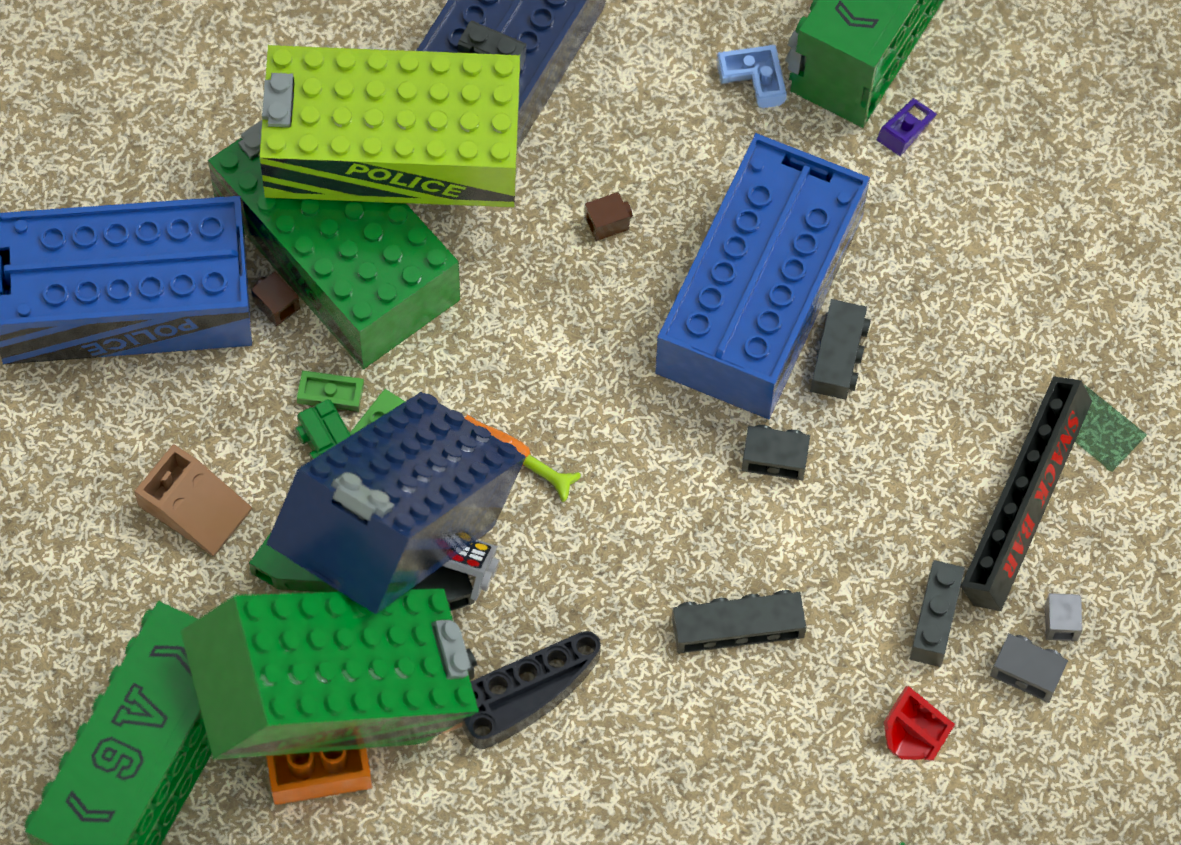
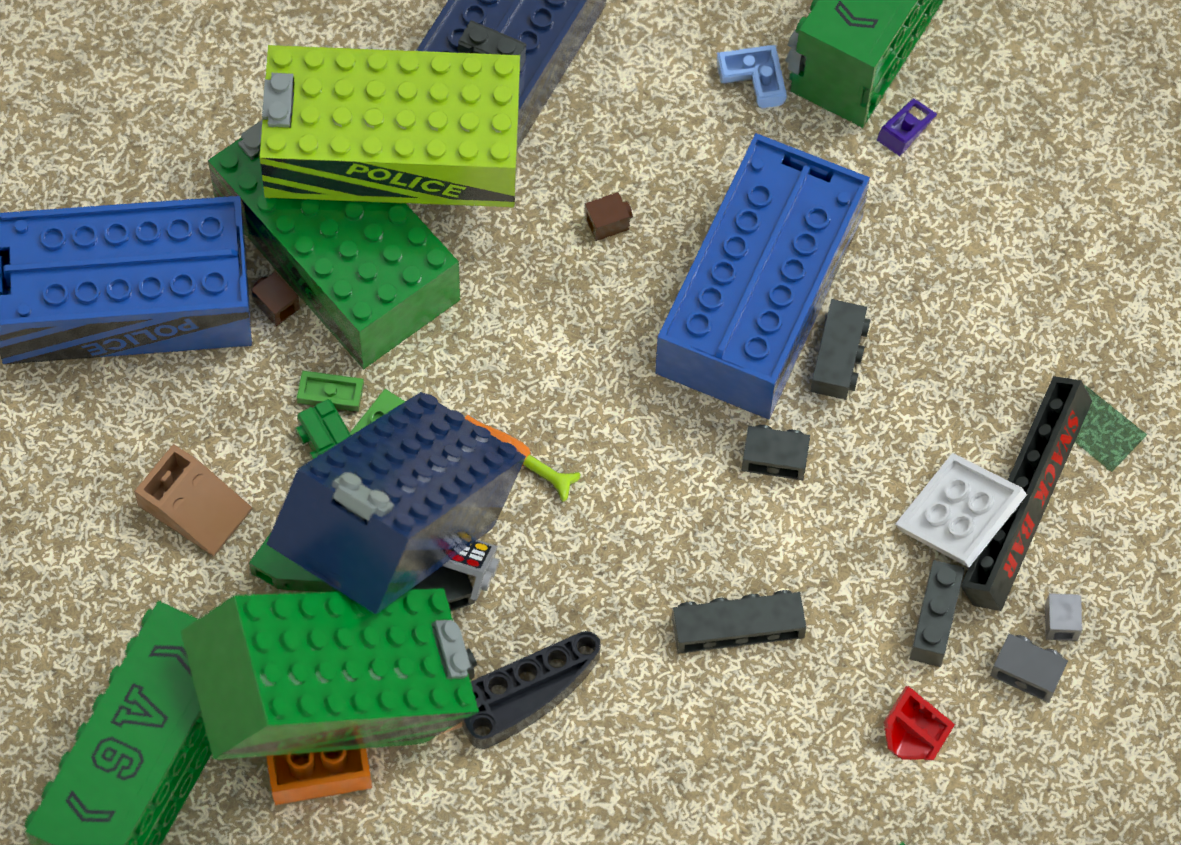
(961, 509): none -> white plate

